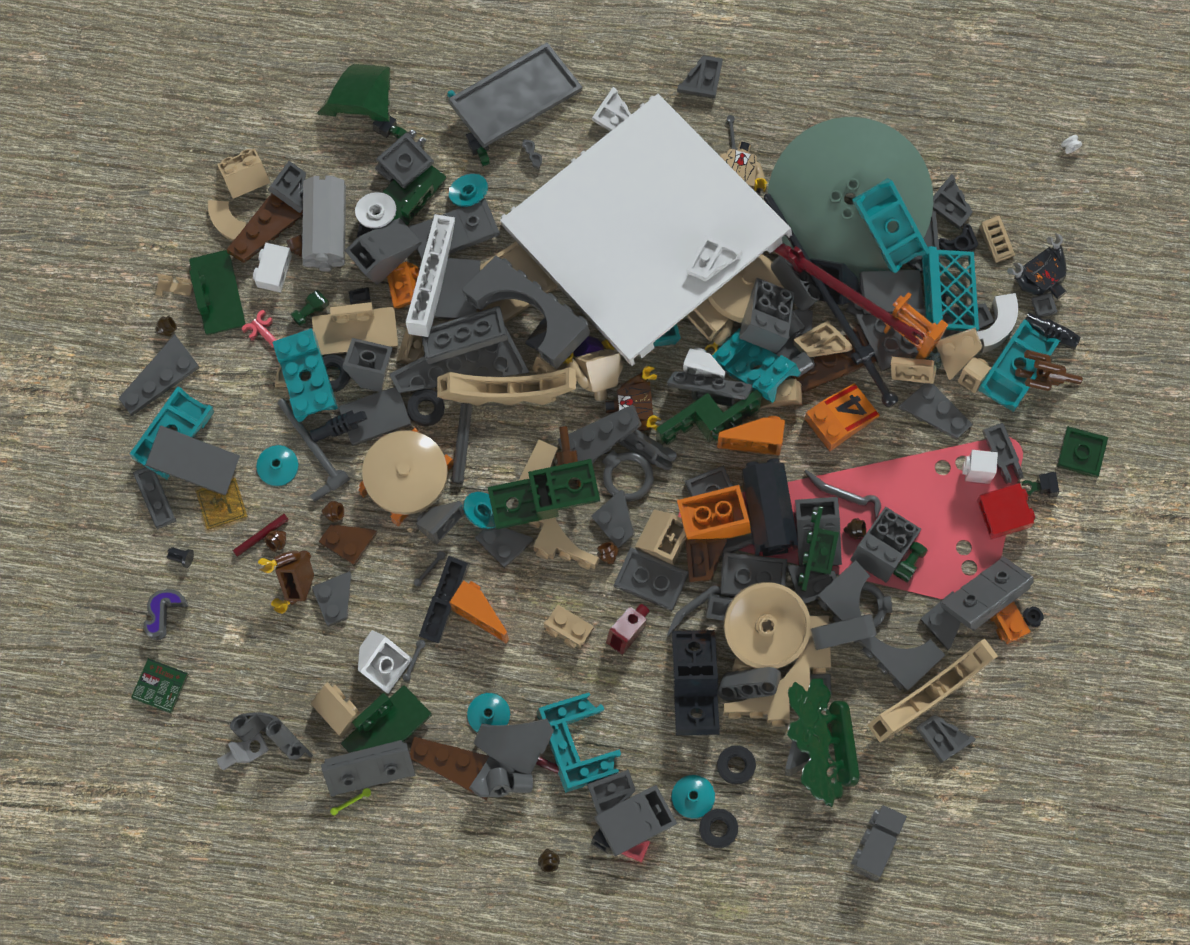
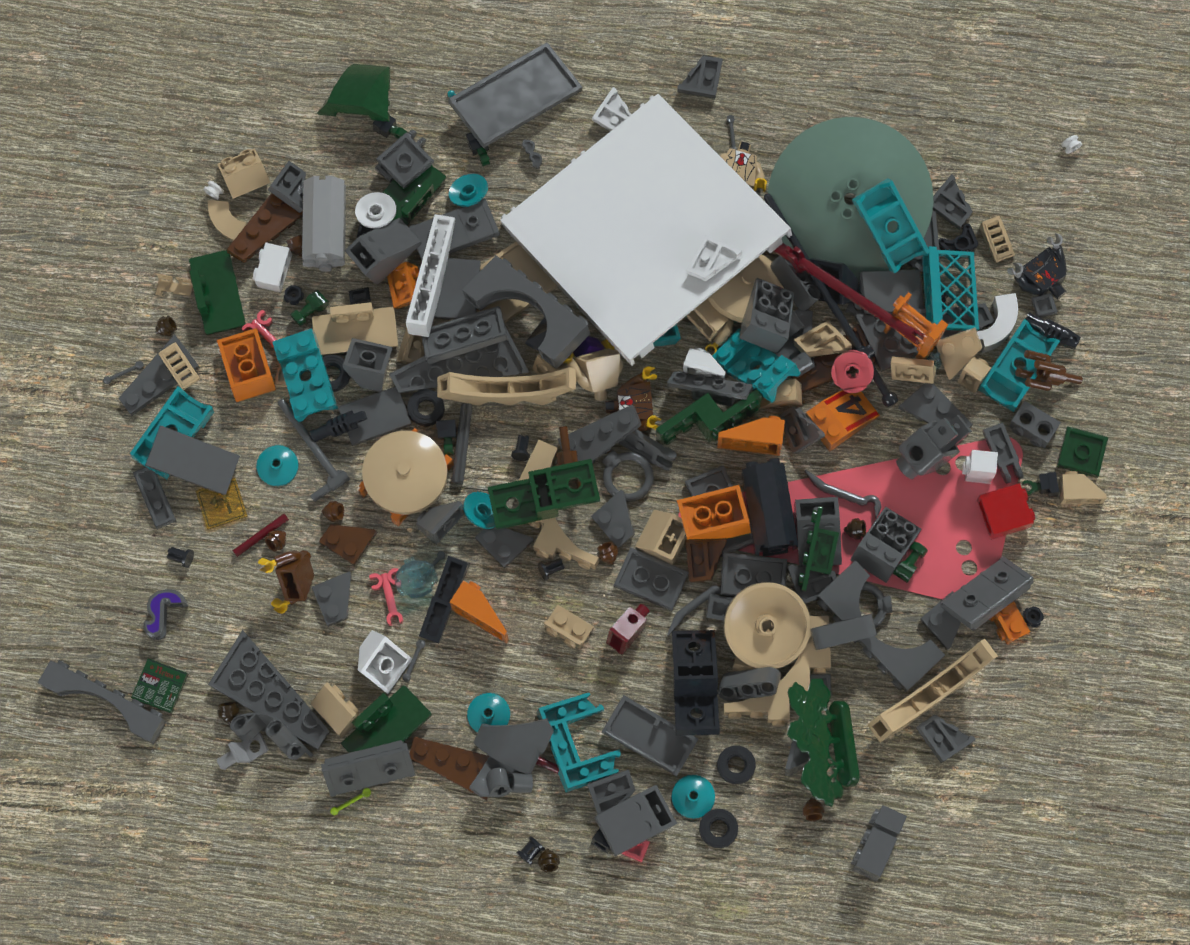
(65, 682): none -> dark grey arch
(138, 365): none -> dark grey hinge
(170, 351): none -> tan slope
(213, 190): none -> white bush
(228, 711): none -> dark brown plate
(246, 365): none -> orange slope
(259, 686): none -> dark grey wing
(293, 290): none -> black plate
(386, 580): none -> coral bar
(415, 578): none -> clear light blue tile
(446, 431): none -> black piece
(521, 449): none -> black piece
(537, 848): none -> black bush
(550, 568): none -> black piece
(649, 735): none -> dark grey container
(800, 429): none -> dark grey wing
(813, 810): none -> reddish brown plate
(859, 361): none -> coral plate
(931, 447): none -> dark grey piece
(1037, 420): none -> dark grey brick
(1079, 489): none -> tan slope

